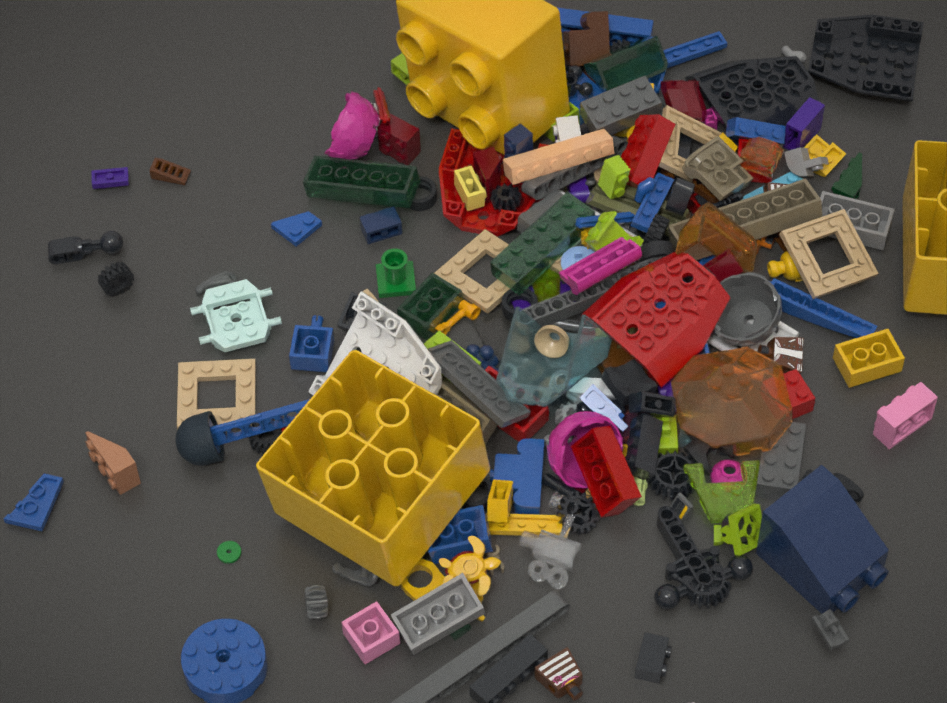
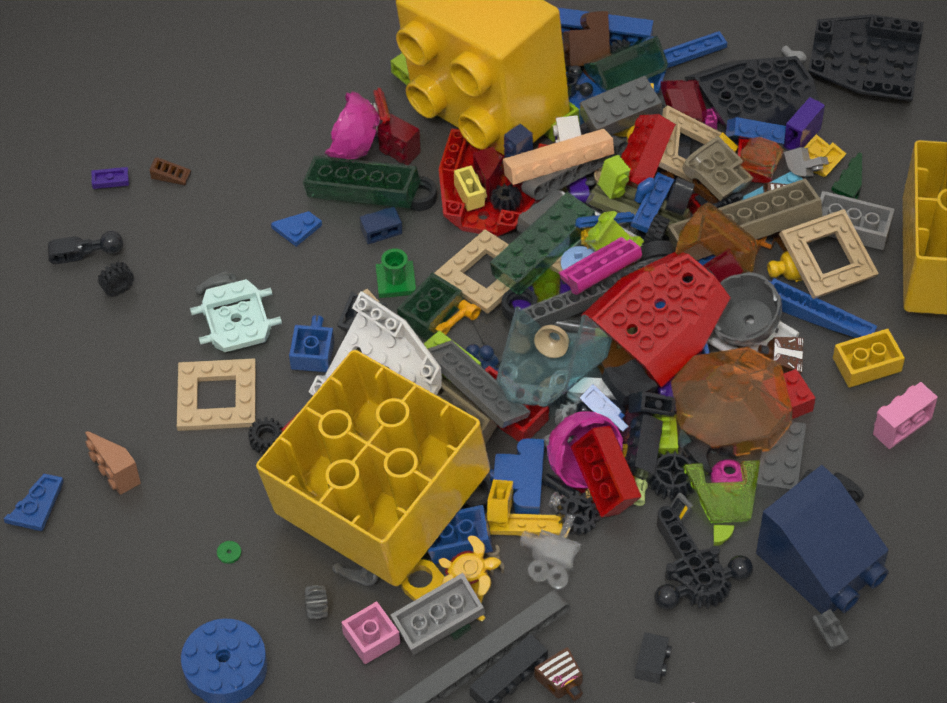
(202, 439): piece -> none
(741, 527): lime piece -> none

